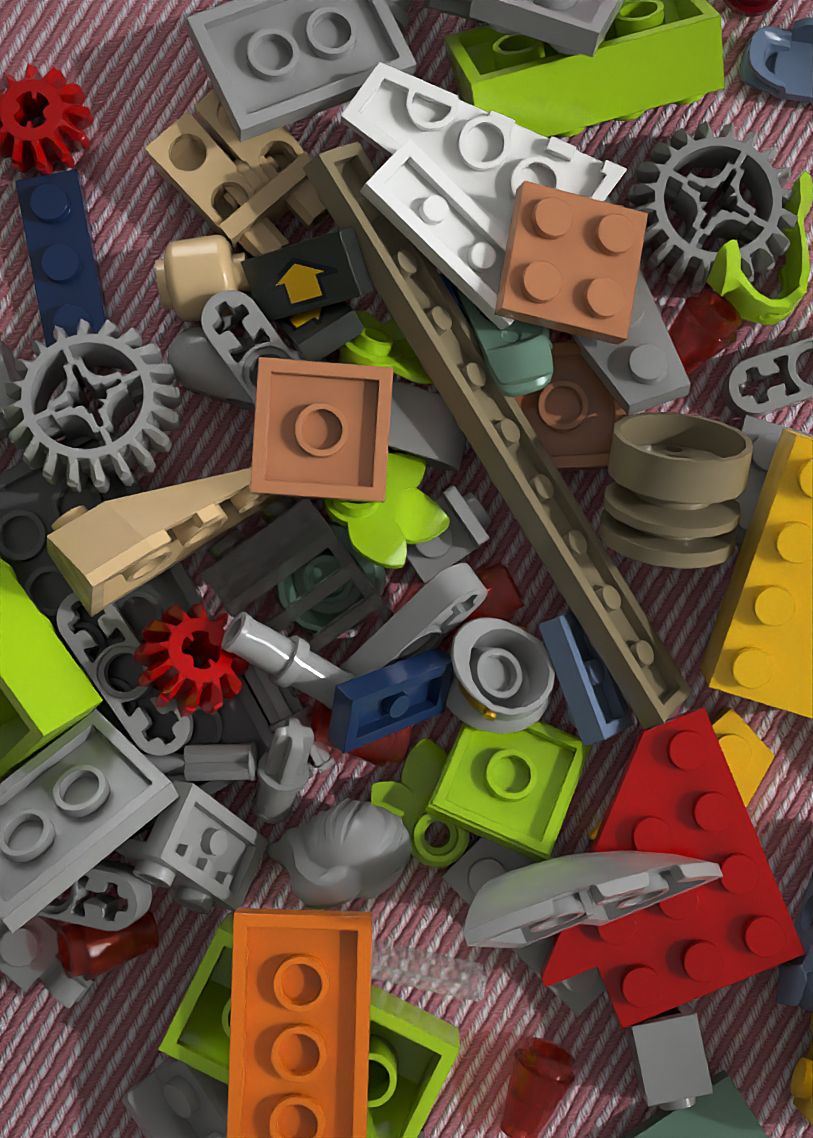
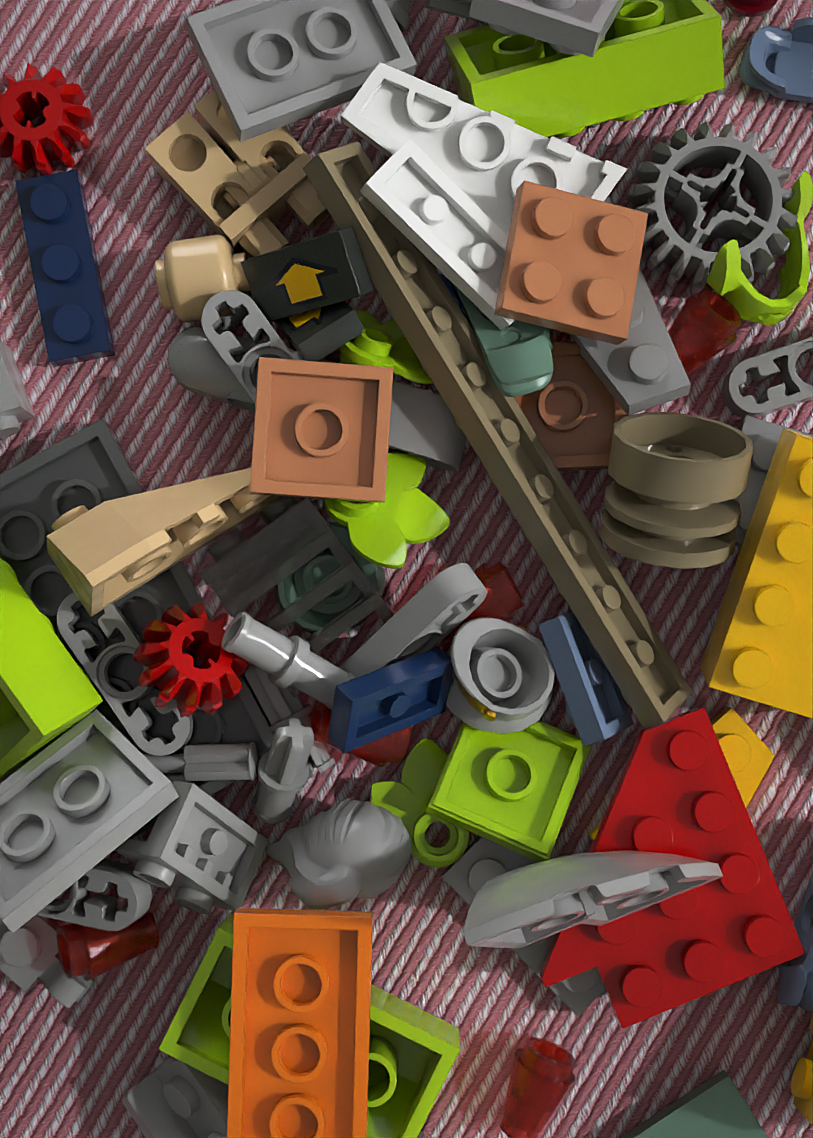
(67, 415): light grey gear -> none
(428, 971): clear tile -> none
(458, 541): light grey bracket -> none
(670, 1059): light grey brick -> none

